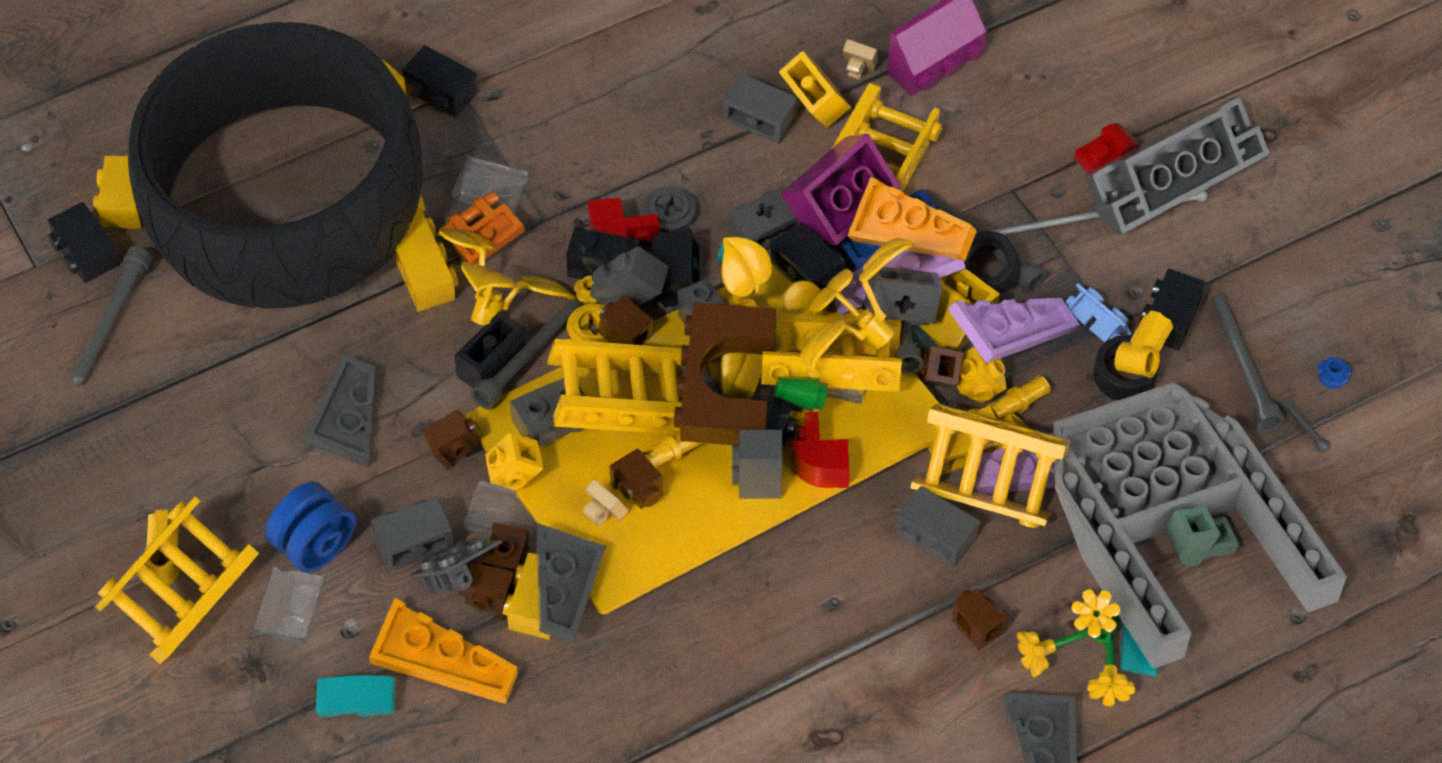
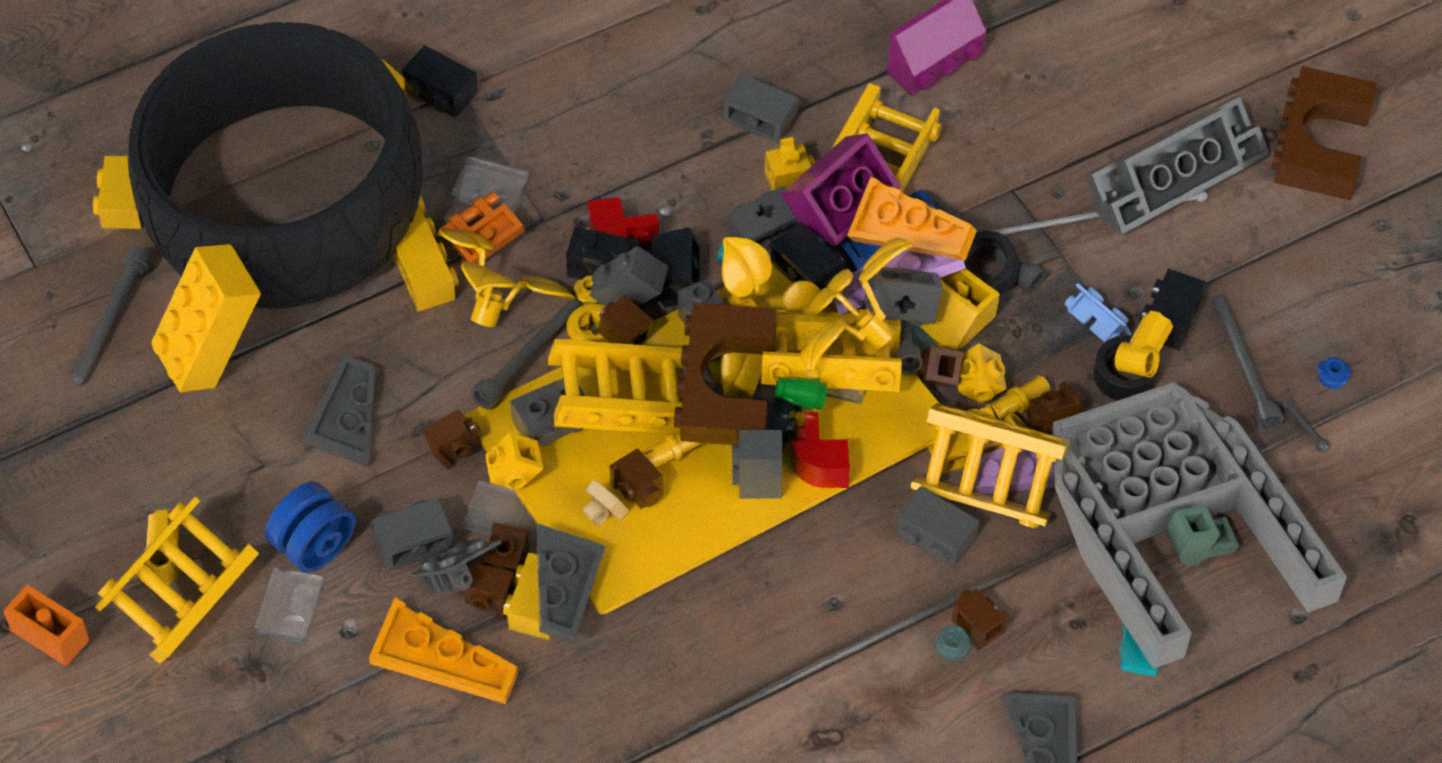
(46, 625): none -> orange brick
(83, 242): black brick -> none
(205, 317): none -> yellow brick
(355, 694): teal slope -> none
(489, 350): black brick -> none
(661, 199): dark grey gear -> none
(786, 163): none -> yellow brick
(814, 89): yellow brick -> none
(858, 58): tan tile -> none
(956, 635): none -> clear light blue plate
(1012, 326): lavender wing -> none
(1053, 407): none -> reddish brown brick
(1102, 624): yellow plant -> none
(1110, 145): red brick -> none
(1303, 161): none -> reddish brown arch

